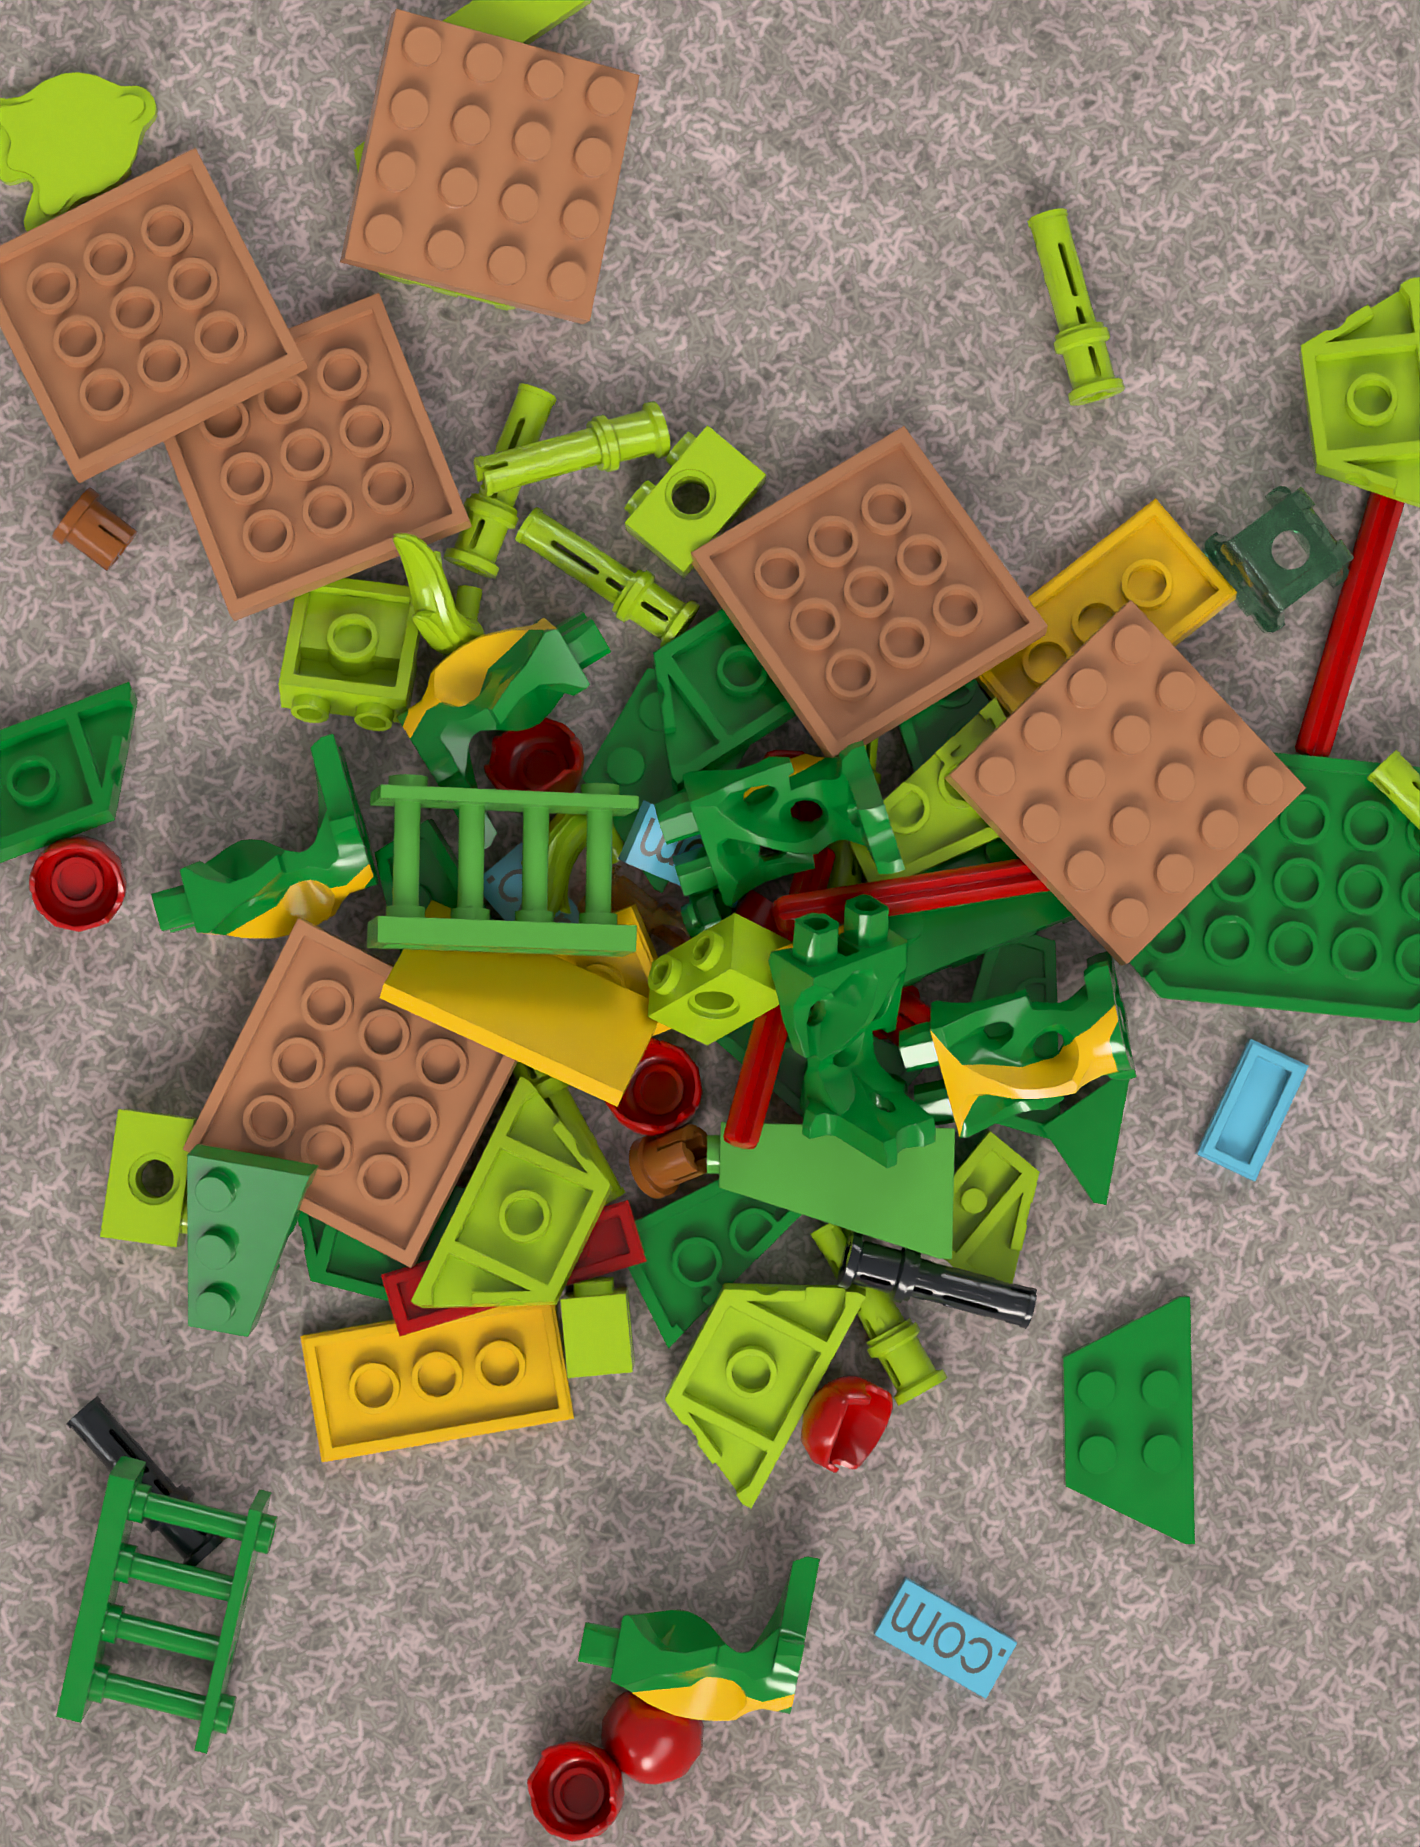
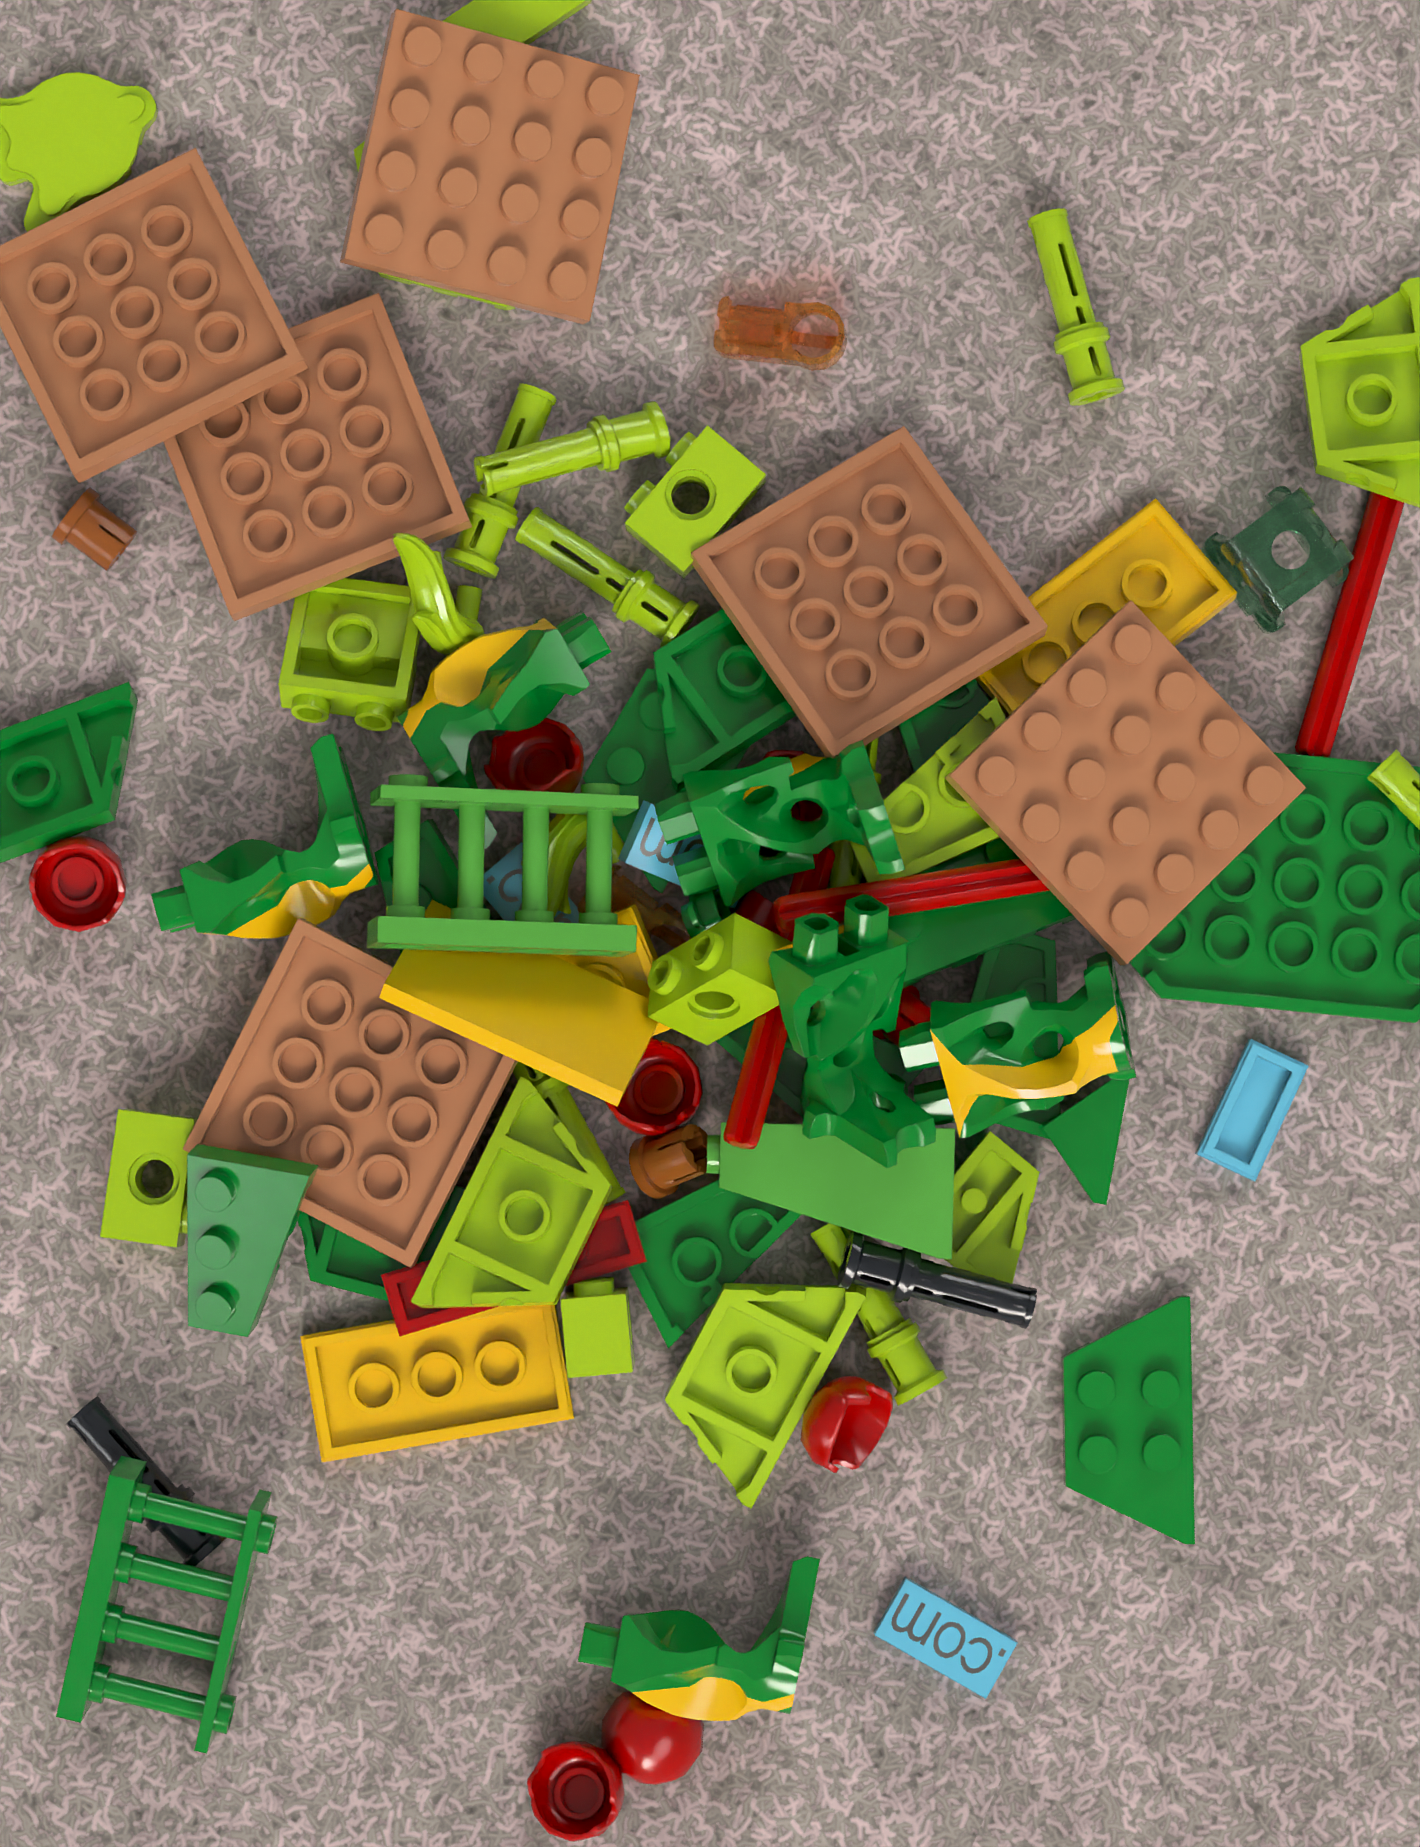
(768, 334): none -> clear orange piece

